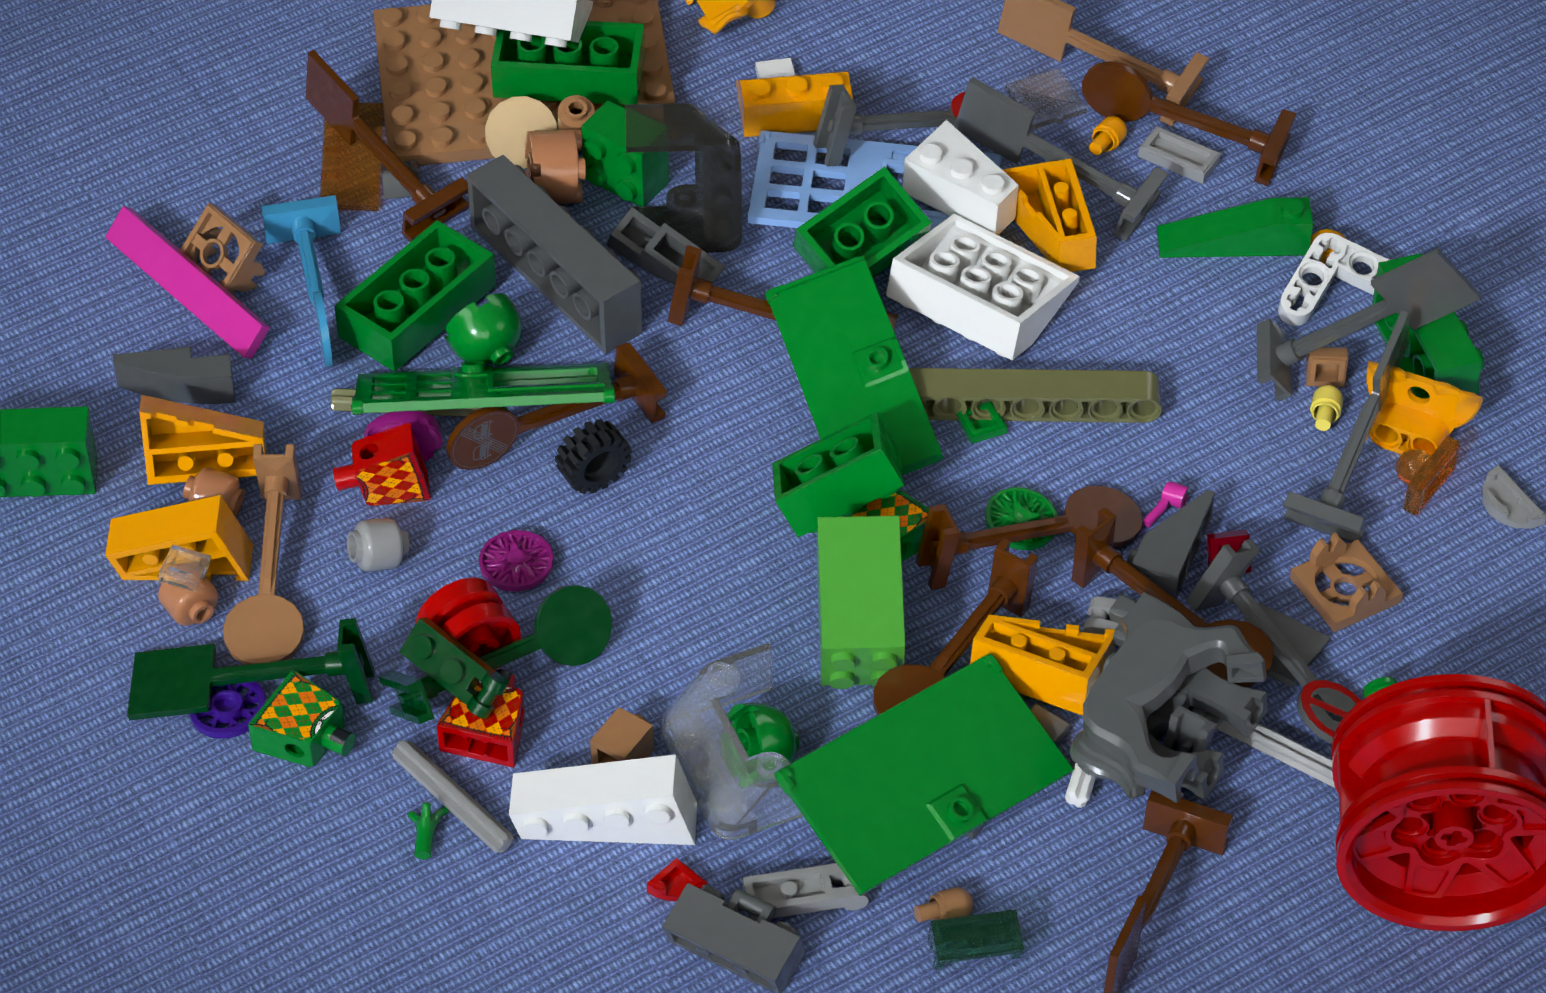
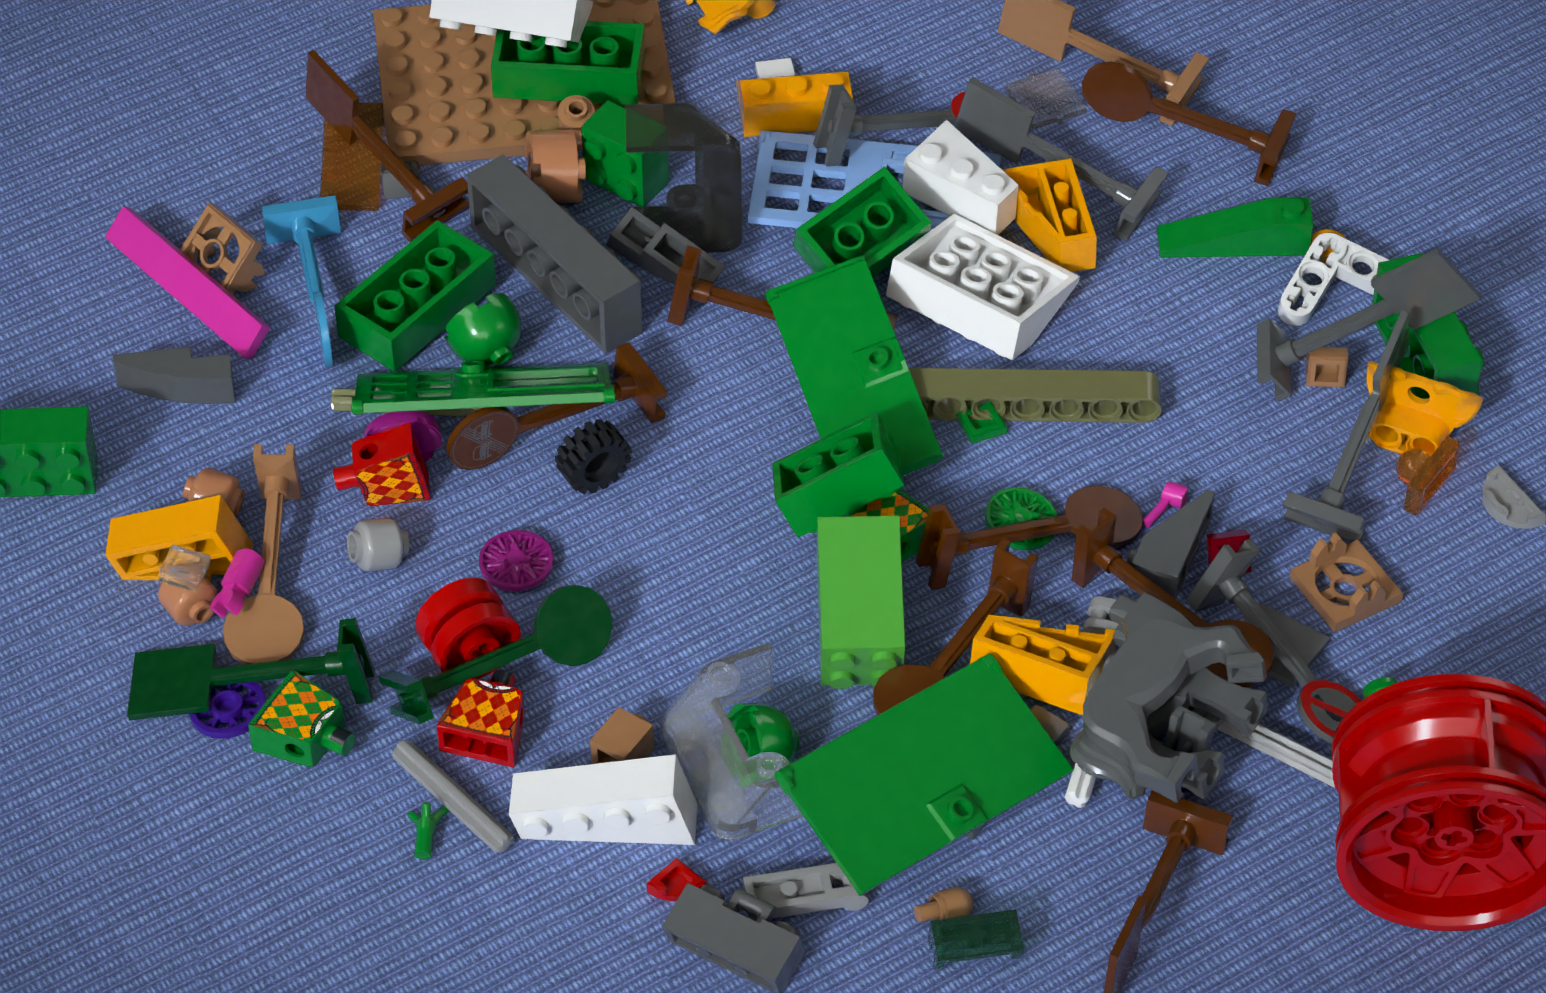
(188, 438): light orange wedge -> none
(237, 582): none -> dark pink bar
(454, 667): dark green plate -> none
(509, 125): tan tile -> none
(1108, 135): light orange cylinder -> none
(1179, 155): light grey tile -> none
(1326, 406): light yellow cylinder -> none

